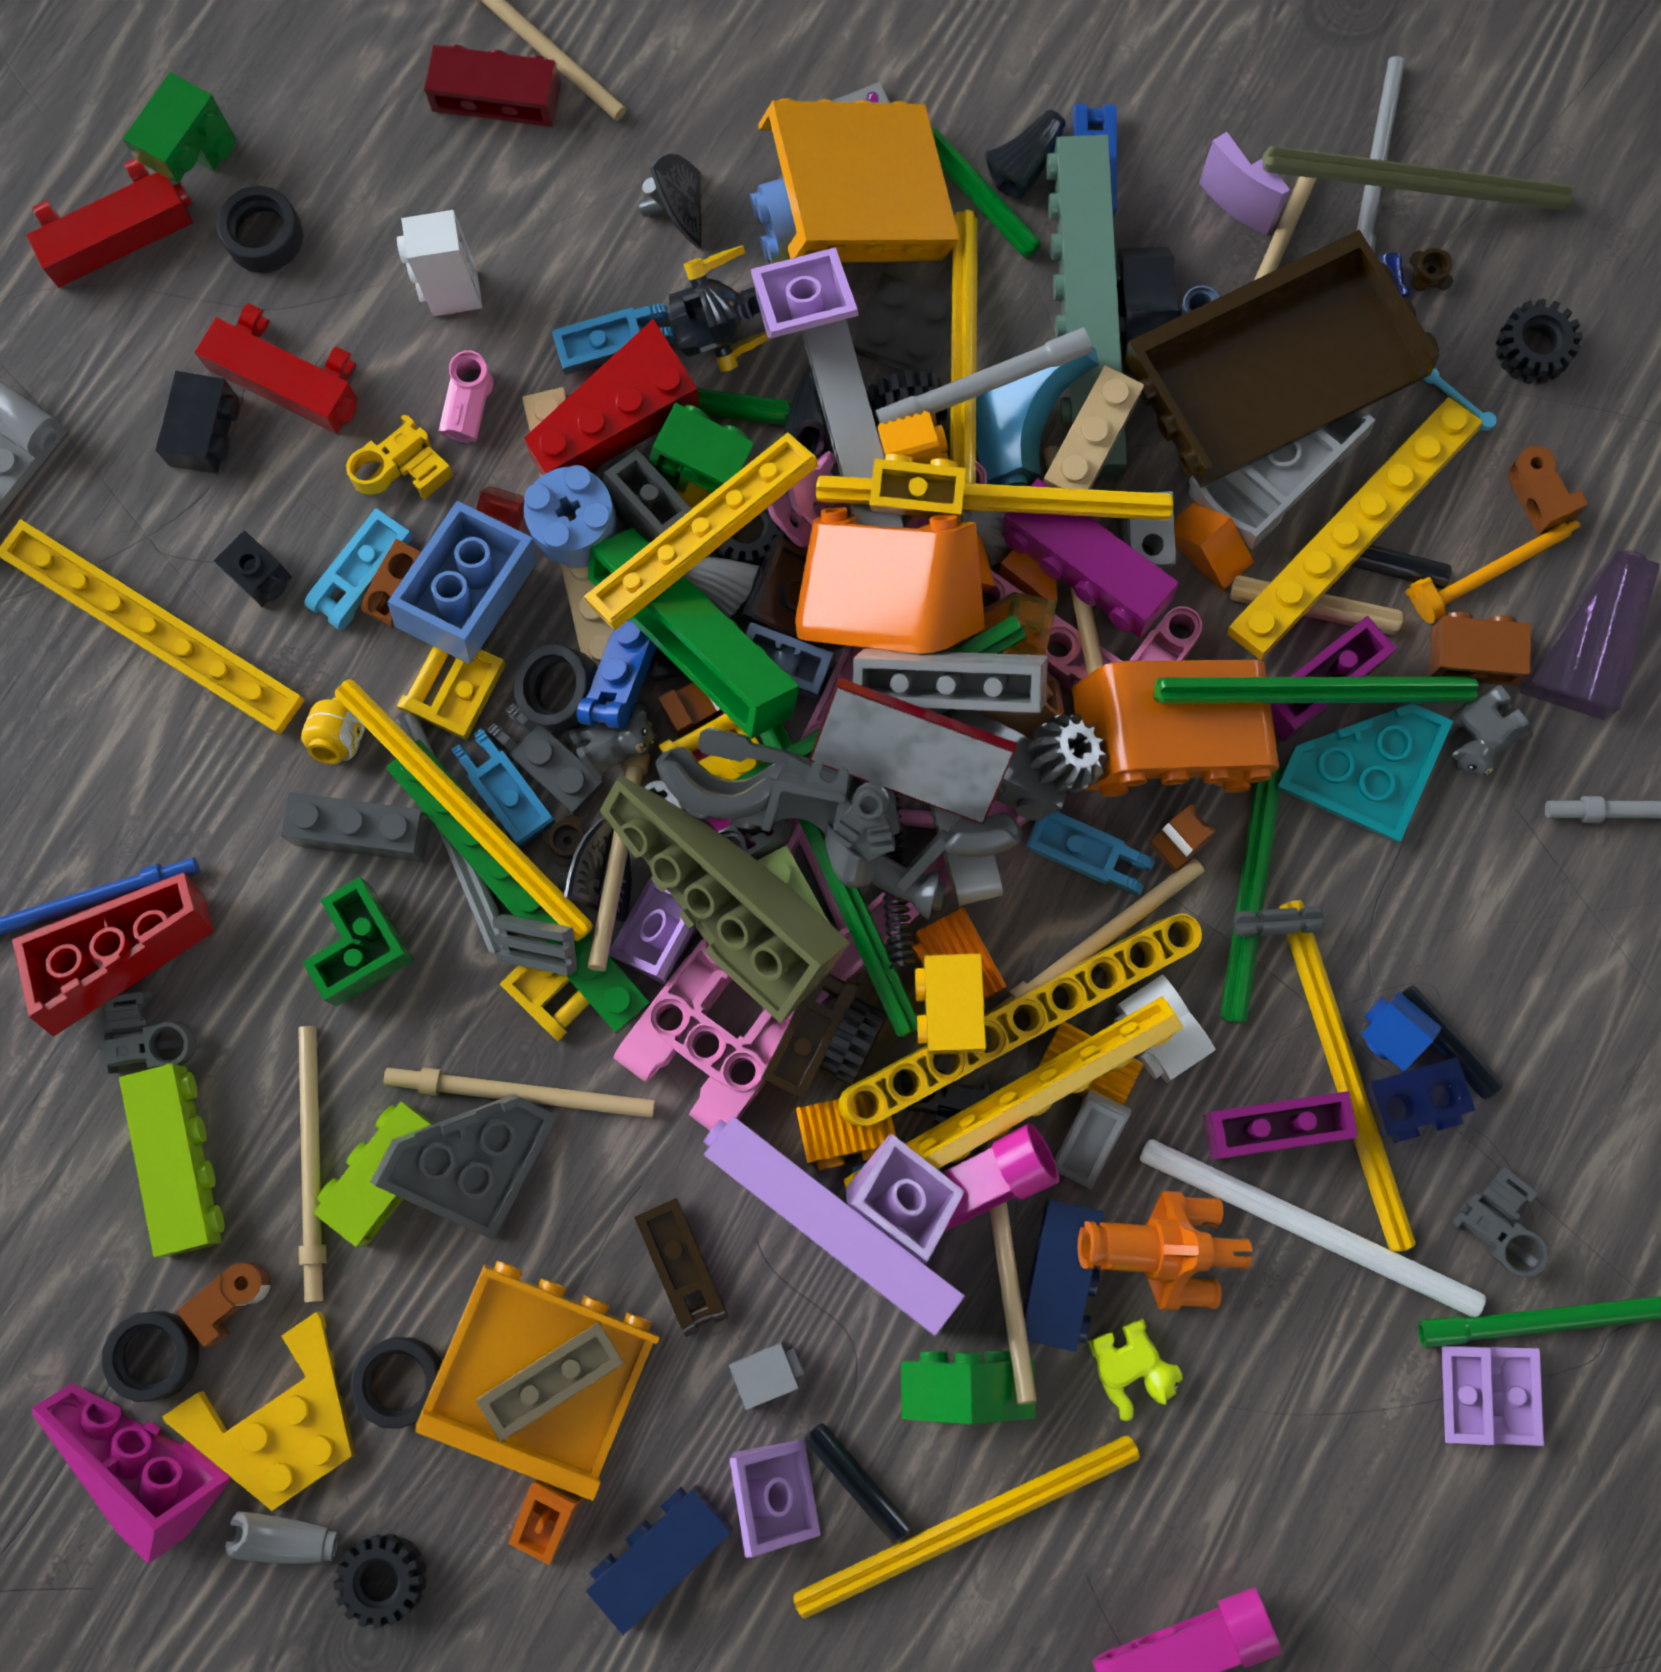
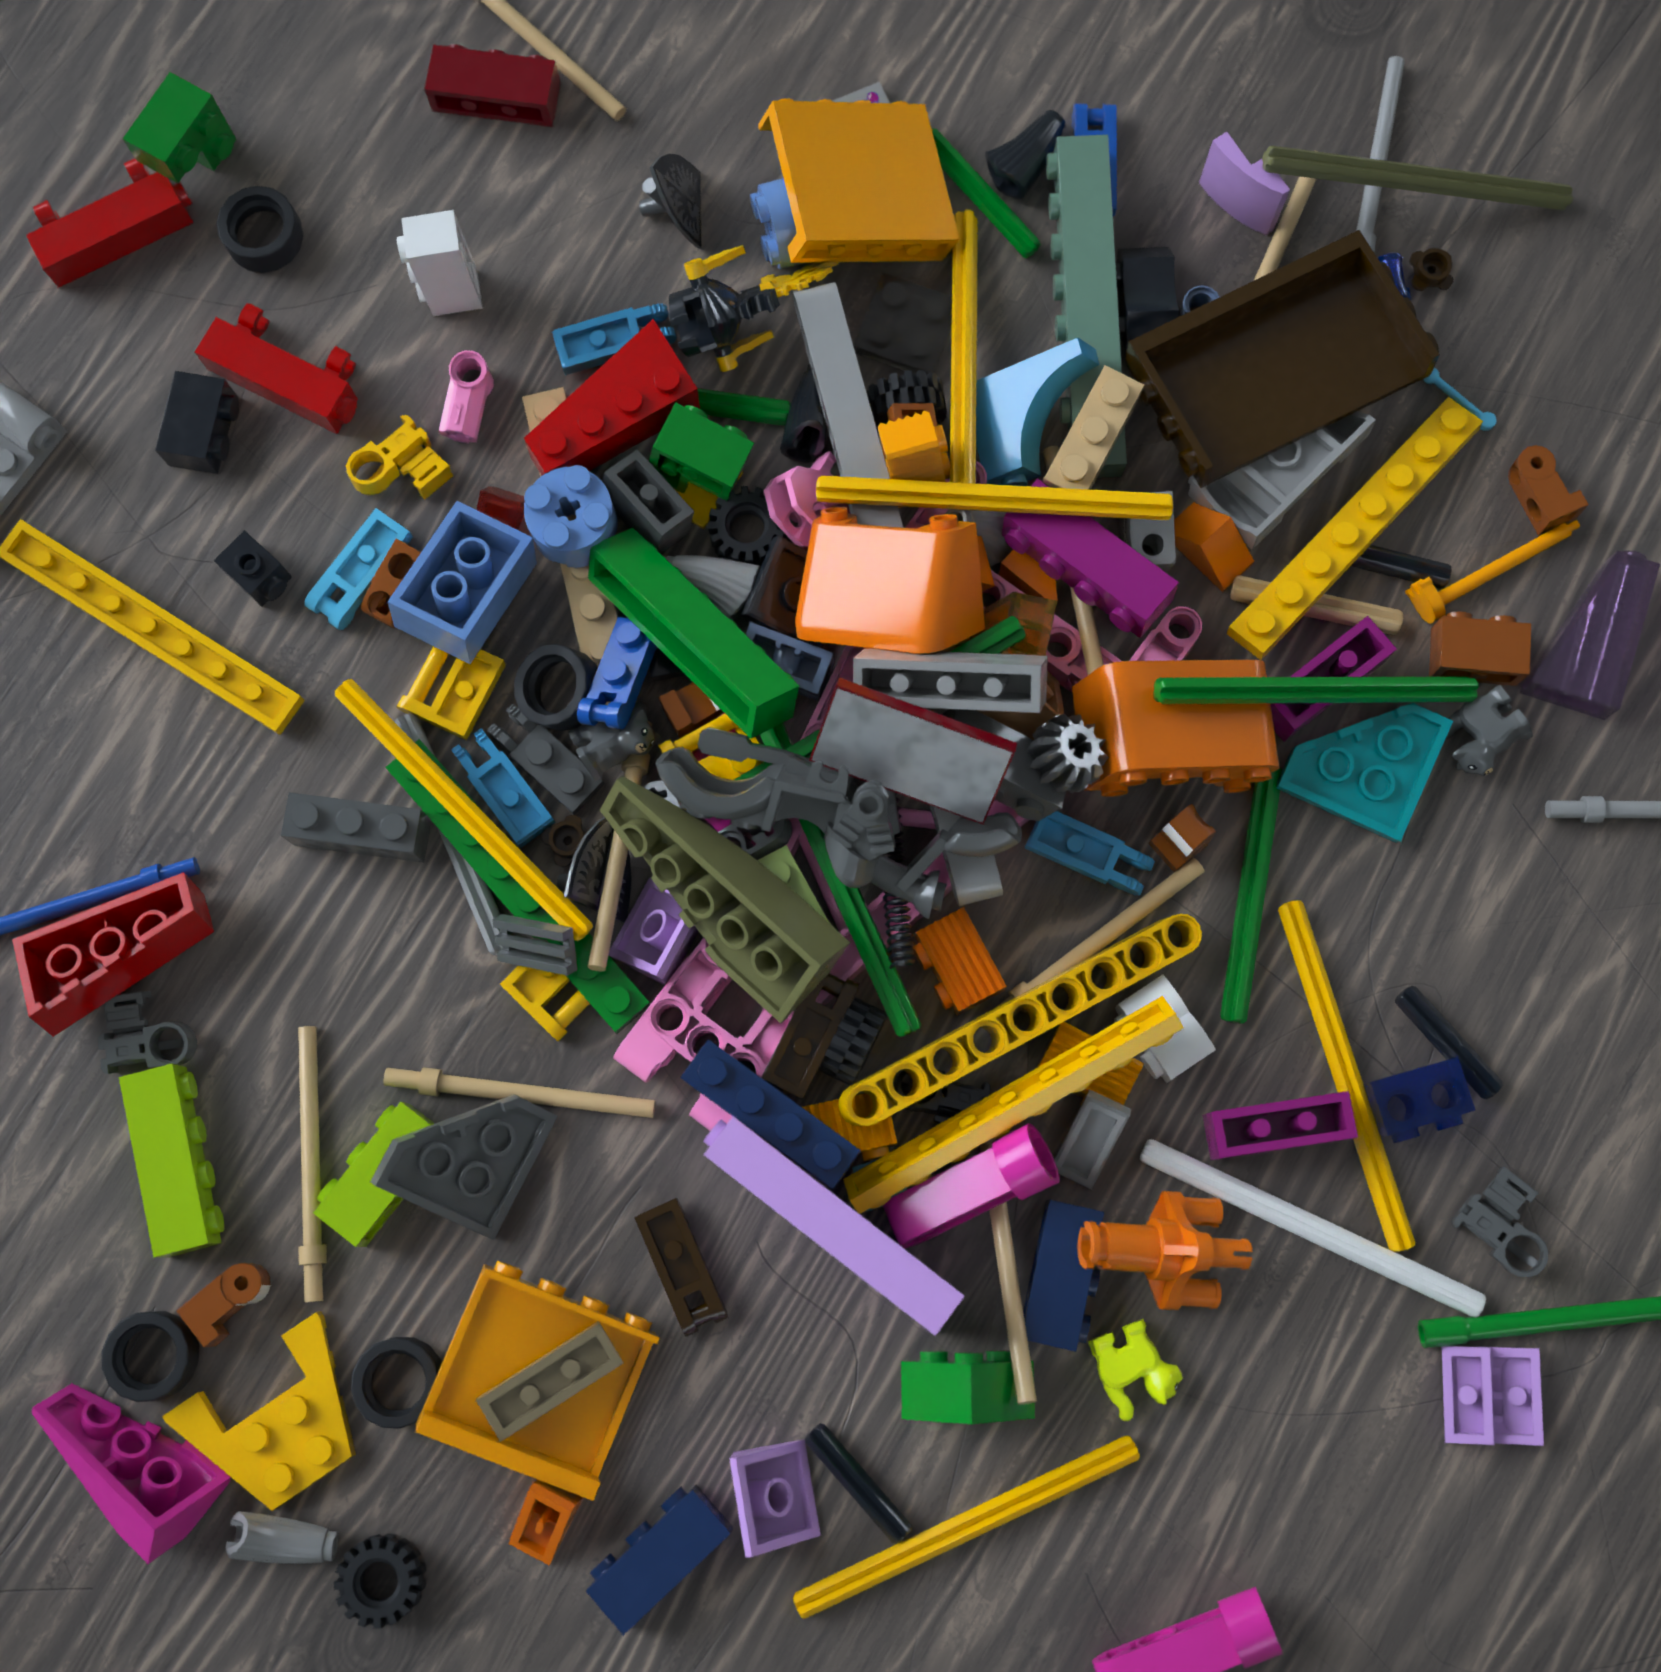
(331, 732): yellow head -> none
(367, 948): green brick -> none
(701, 531): yellow tile -> none
(766, 1374): light grey brick -> none
(770, 1114): none -> dark blue brick
(803, 293): lavender slope -> none
(904, 1197): lavender slope -> none
(917, 488): yellow brick -> none
(952, 1004): yellow brick -> none
(1051, 354): light grey piece -> none
(1278, 921): dark grey axle -> none
(1399, 1030): blue brick -> none
(1550, 322): black tyre -> none

